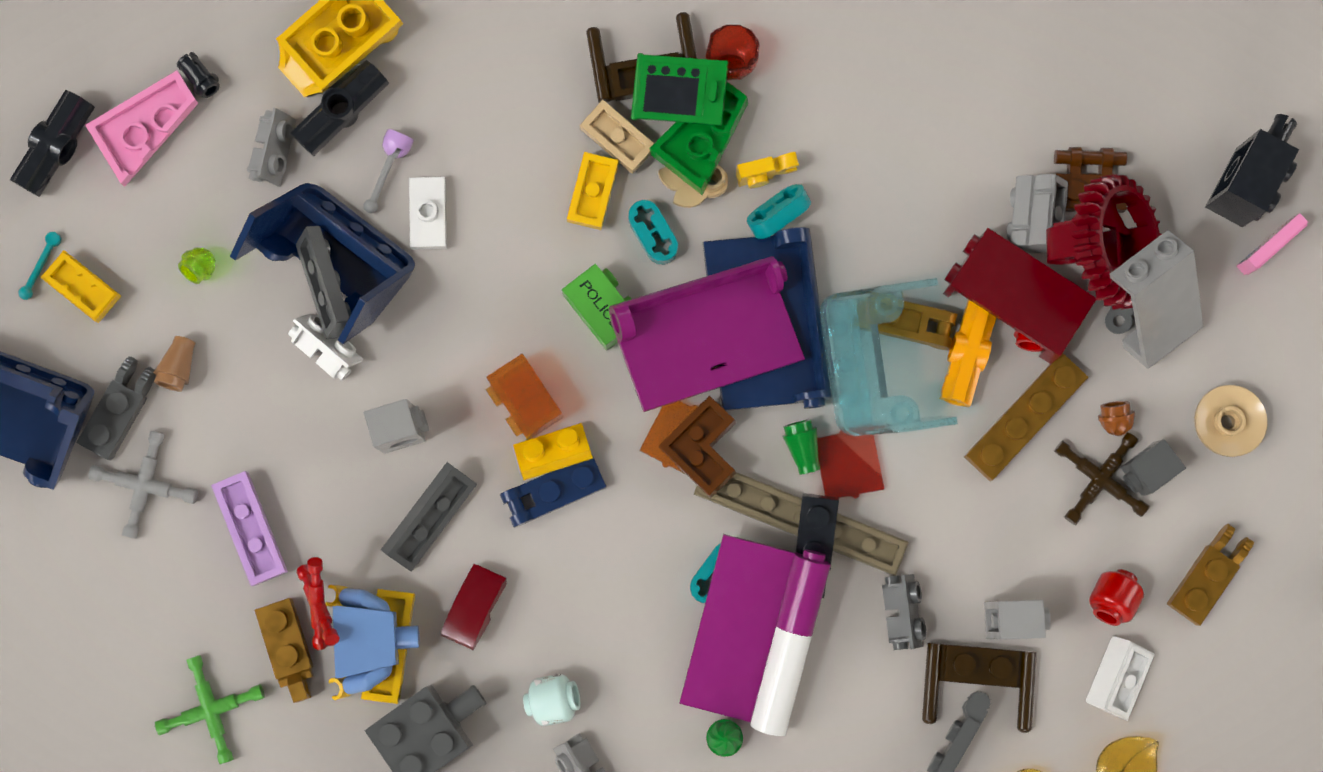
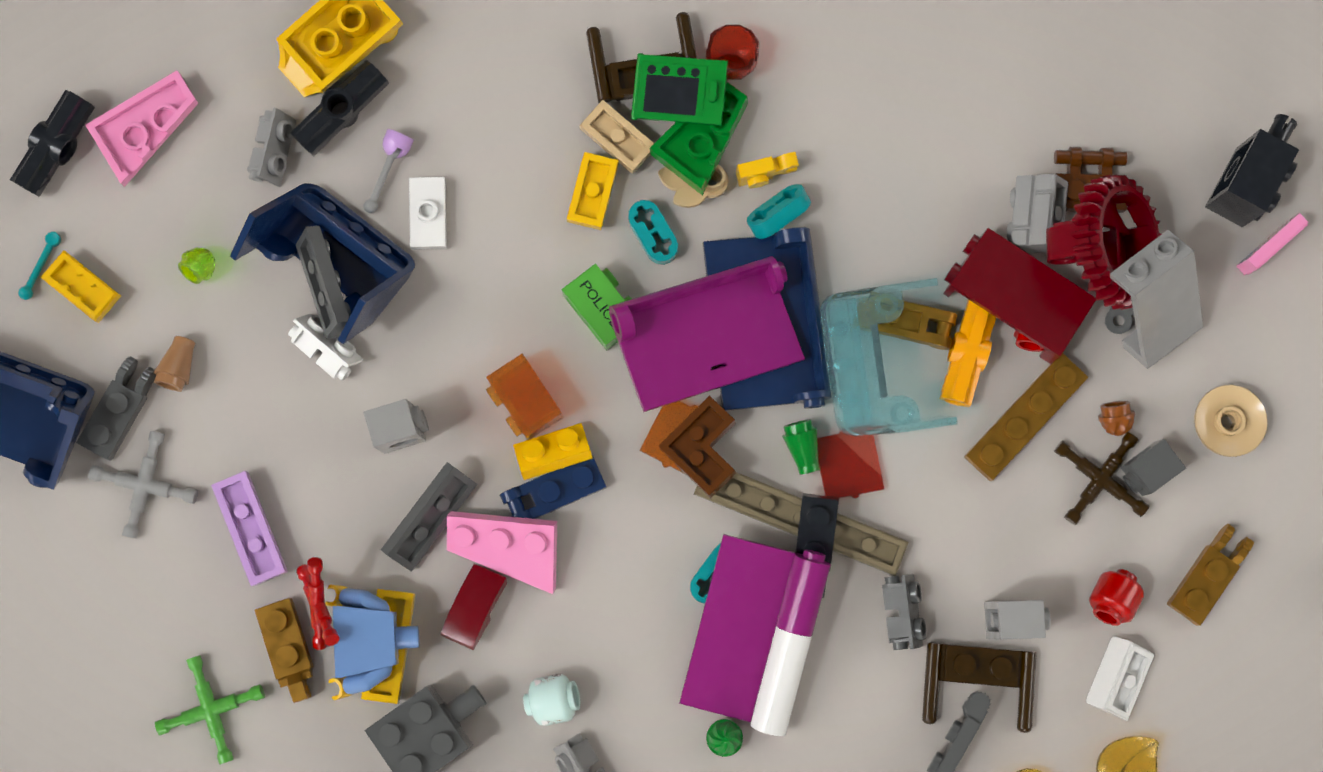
(204, 82): black pin -> none
(507, 544): none -> bright pink wing

